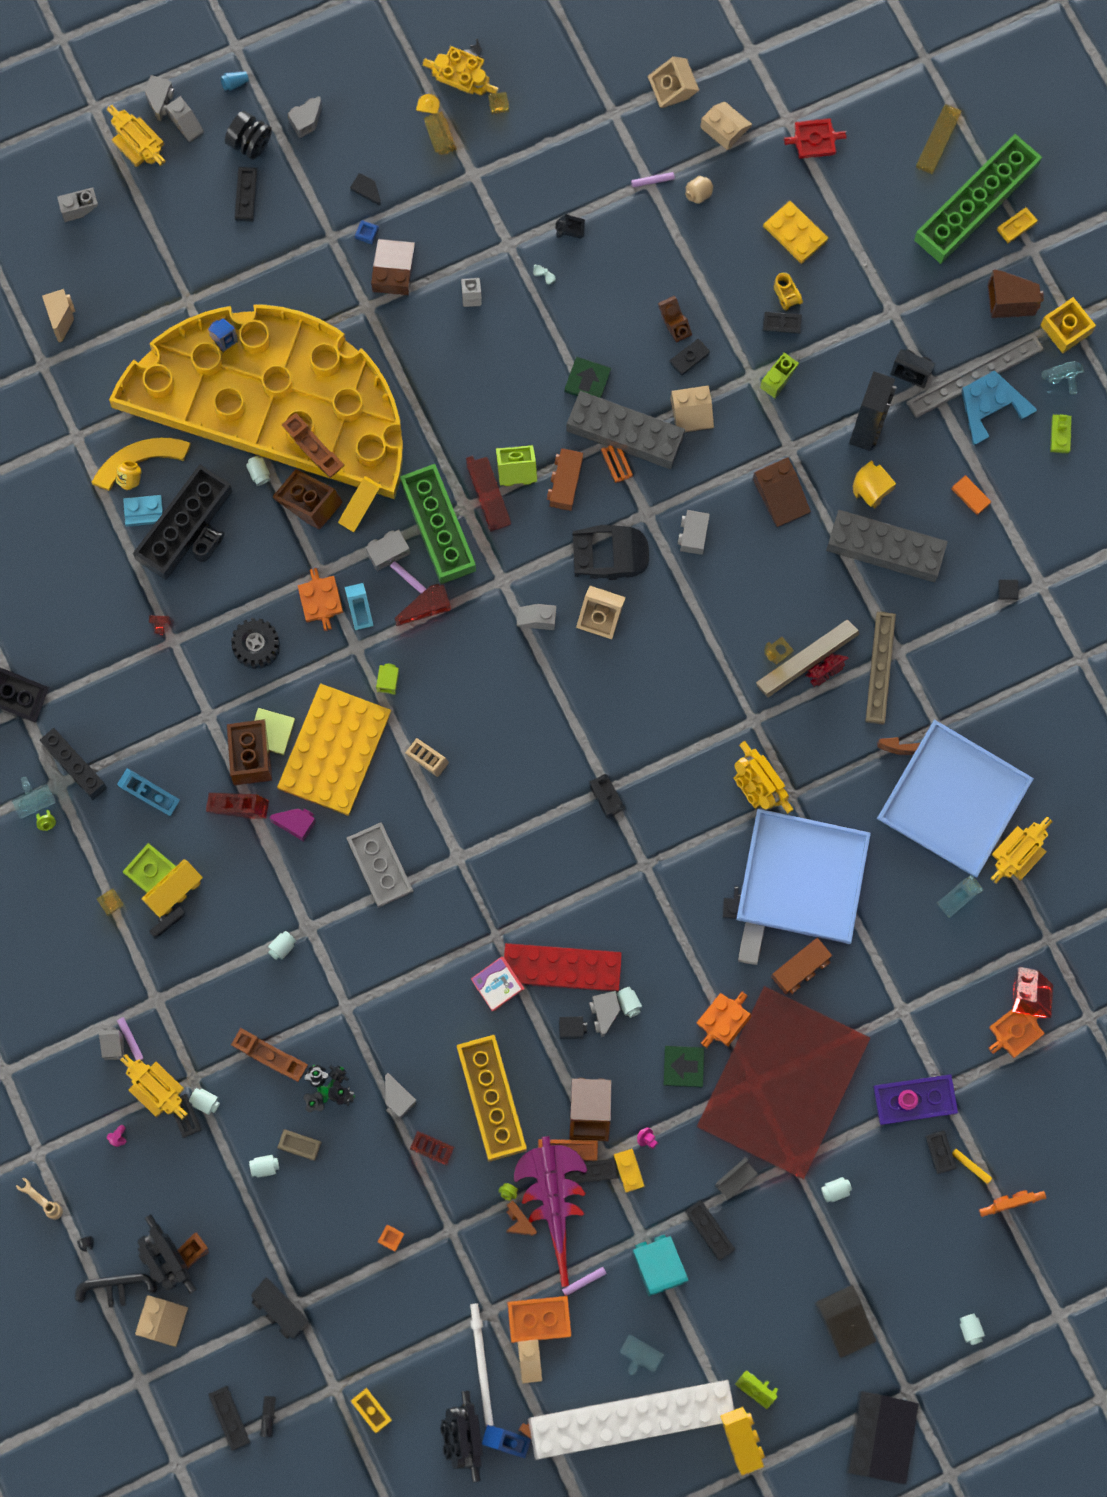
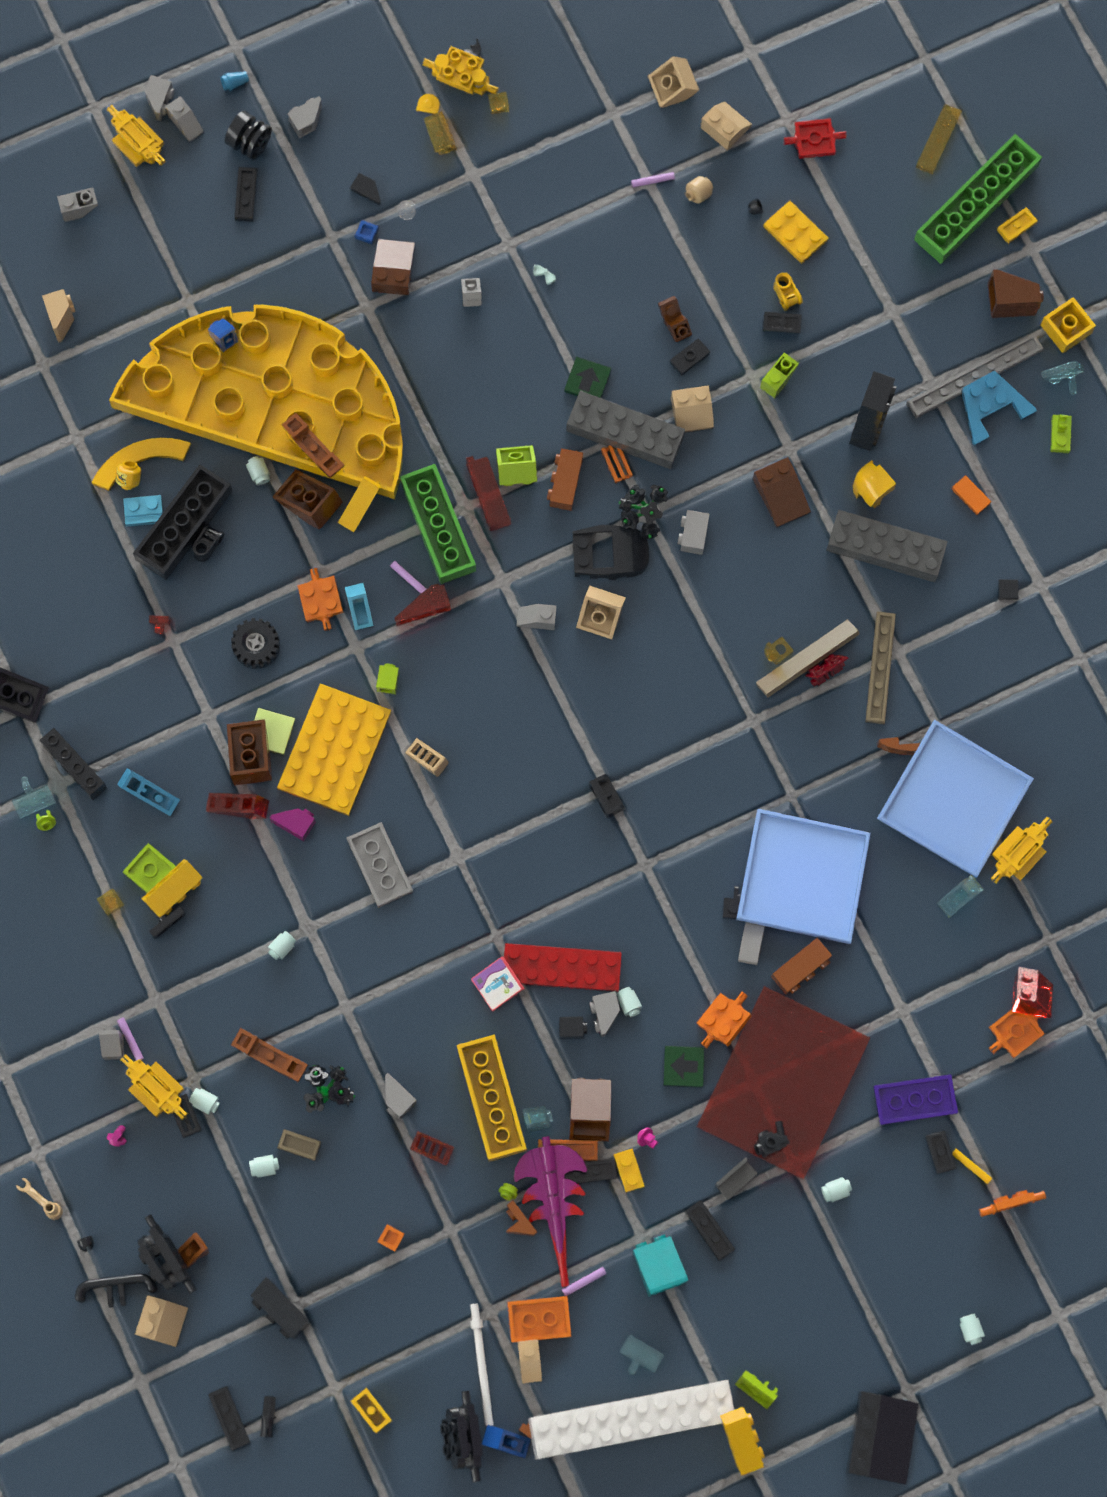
(387, 550): light grey brick -> none
(406, 209): none -> clear tile
(536, 1118): none -> clear light blue slope
(570, 226): black bracket -> none
(650, 511): none -> black plant
(756, 207): none -> black hinge
(760, 781): yellow piece -> none
(770, 1143): none -> black piece
(846, 1321): clear smoke slope -> none
(908, 1099): dark pink plate -> none
(912, 368): black slope -> none

